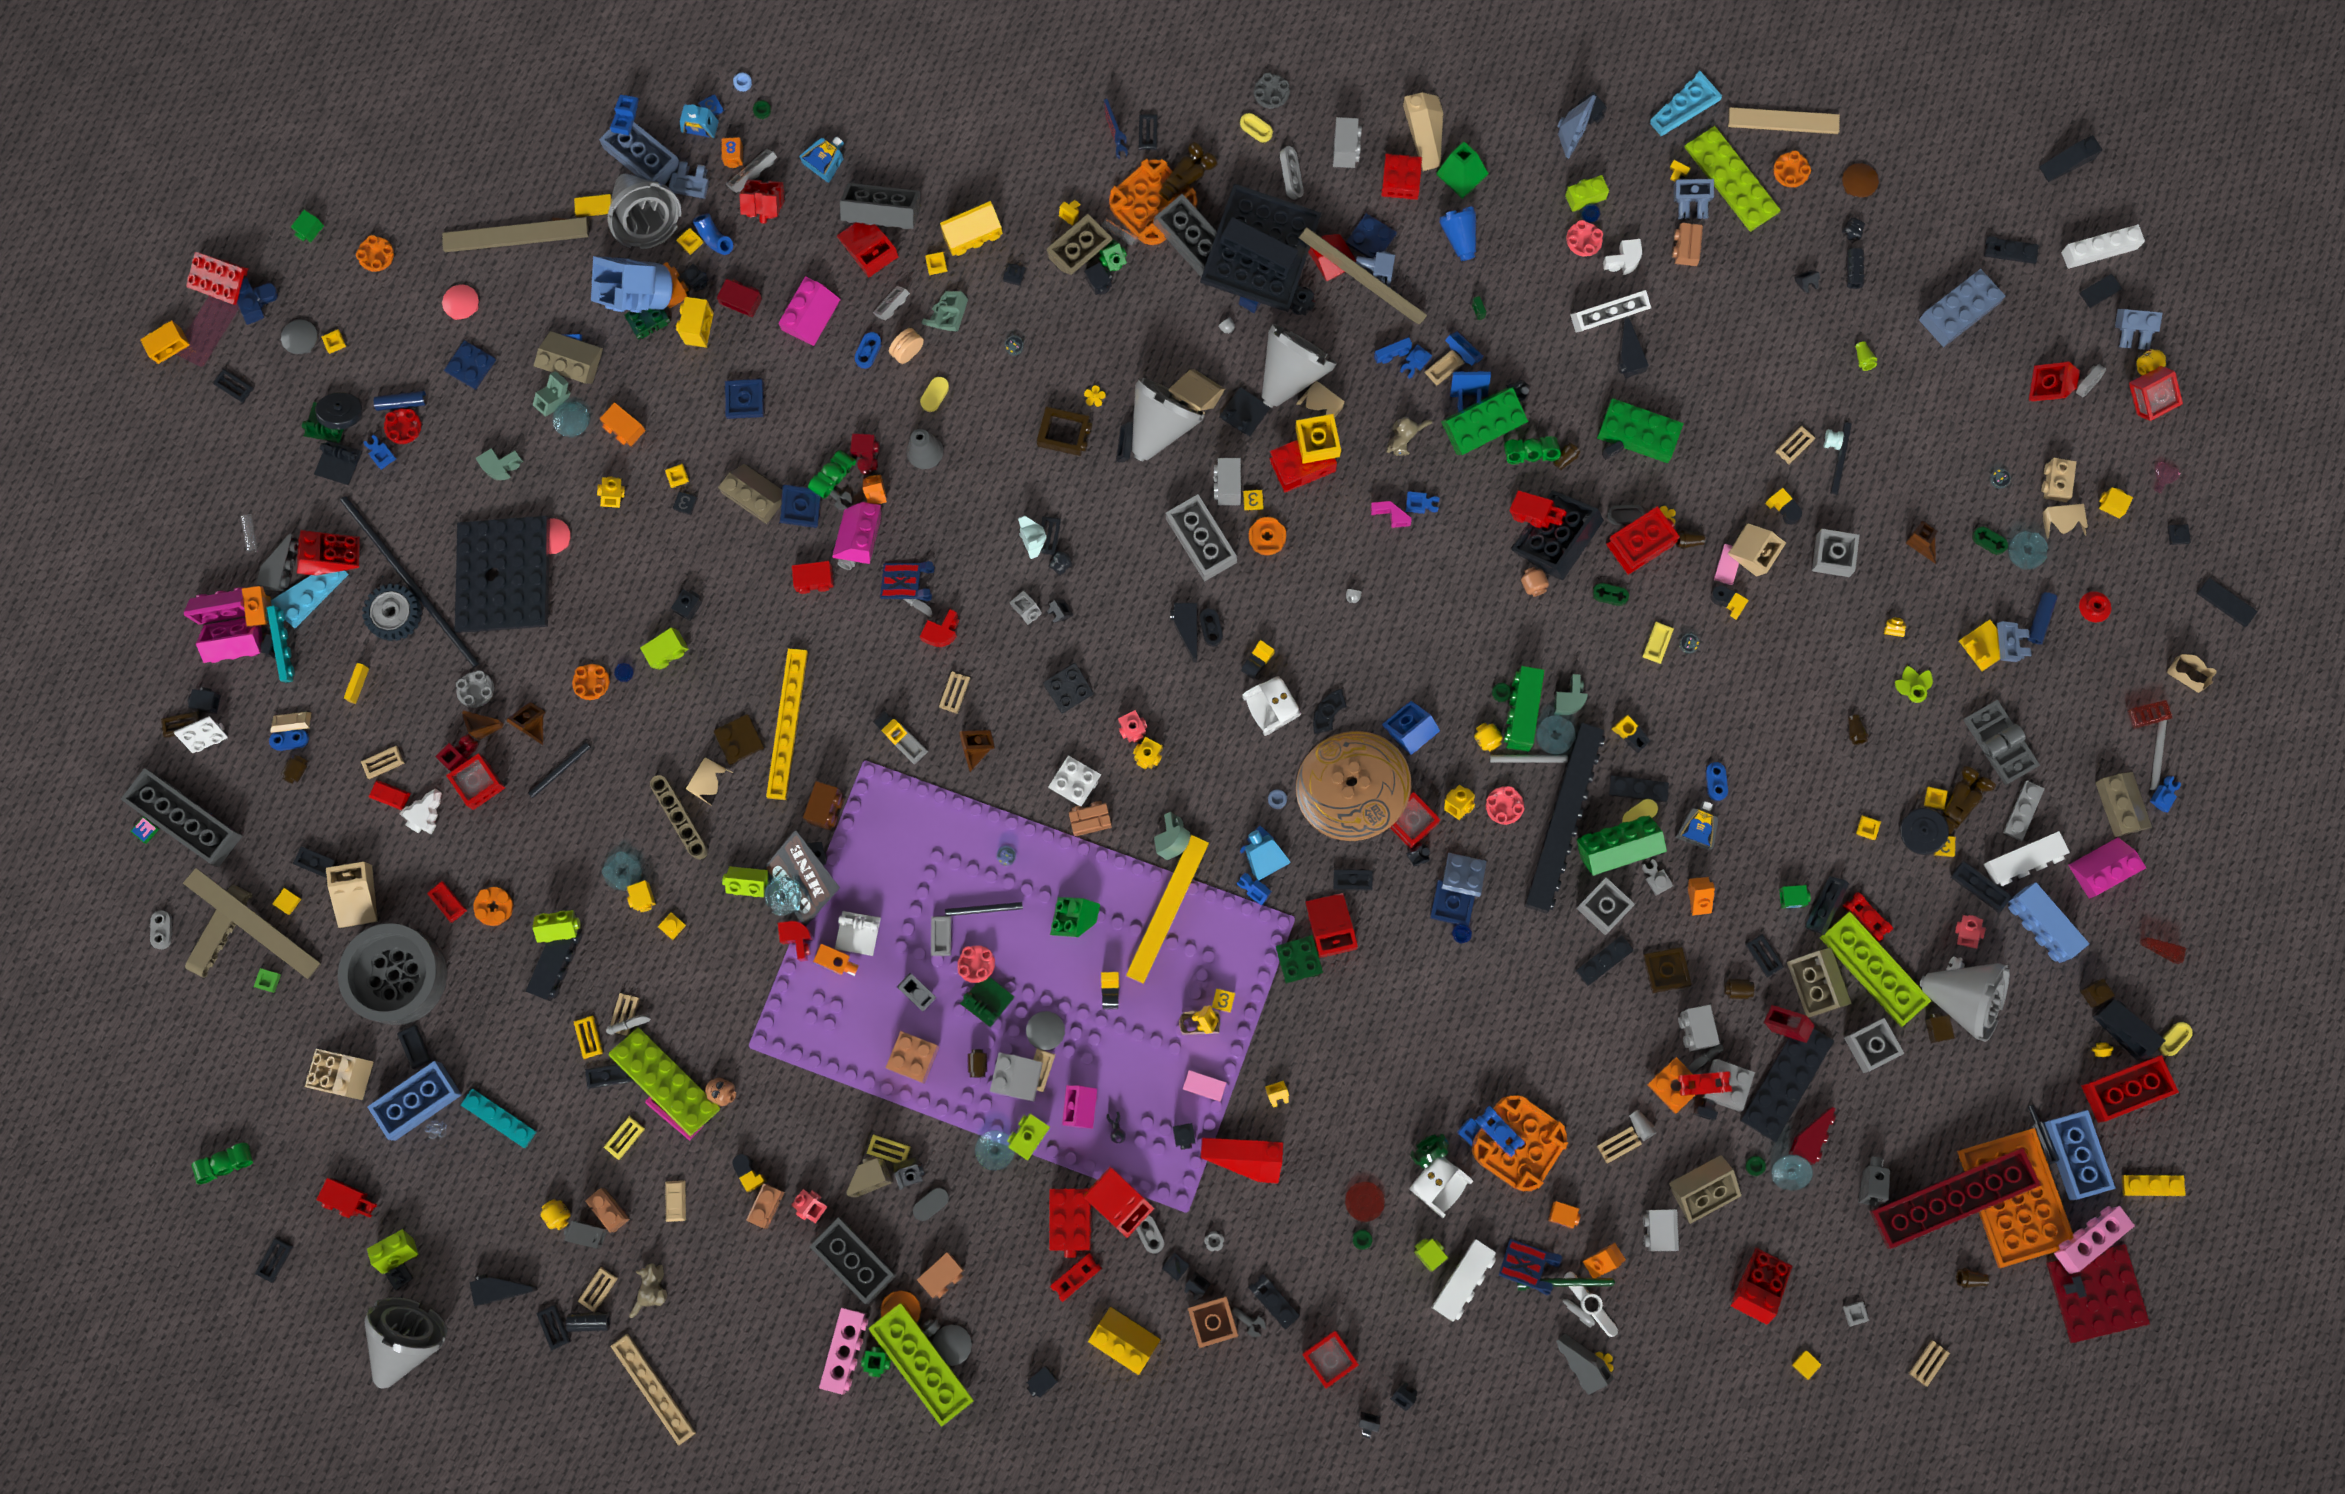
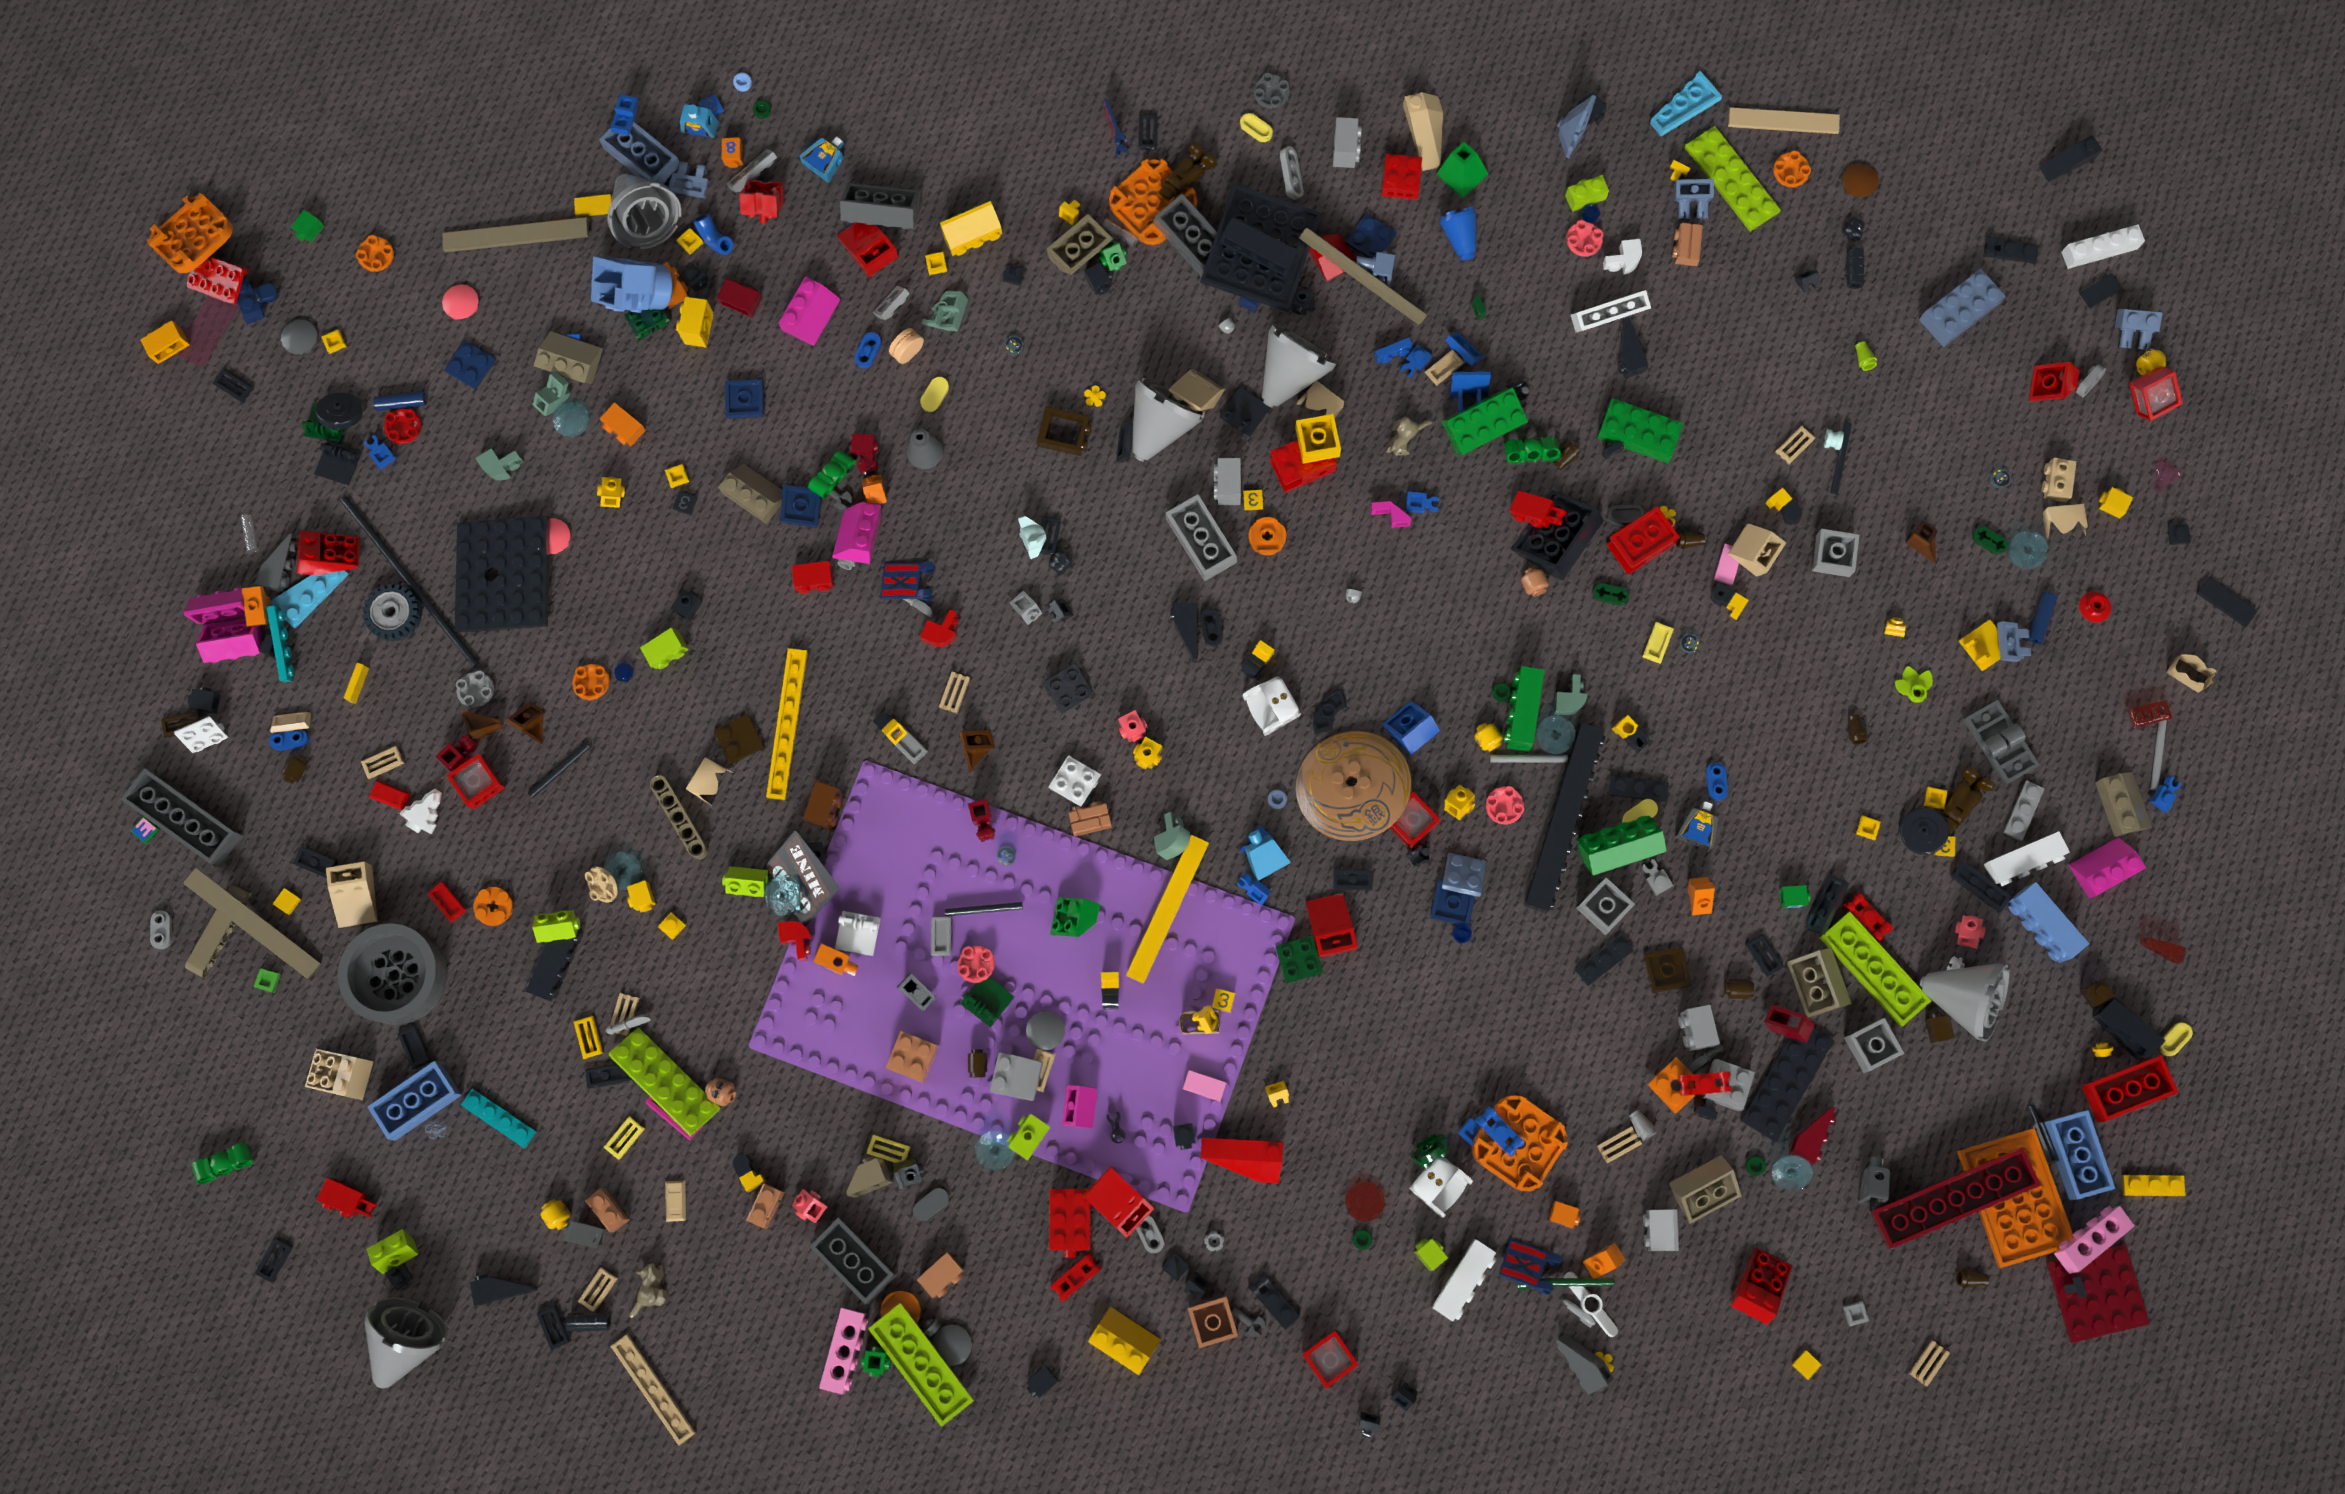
(191, 234): none -> orange tile
(601, 884): none -> tan dish
(981, 817): none -> dark red brick

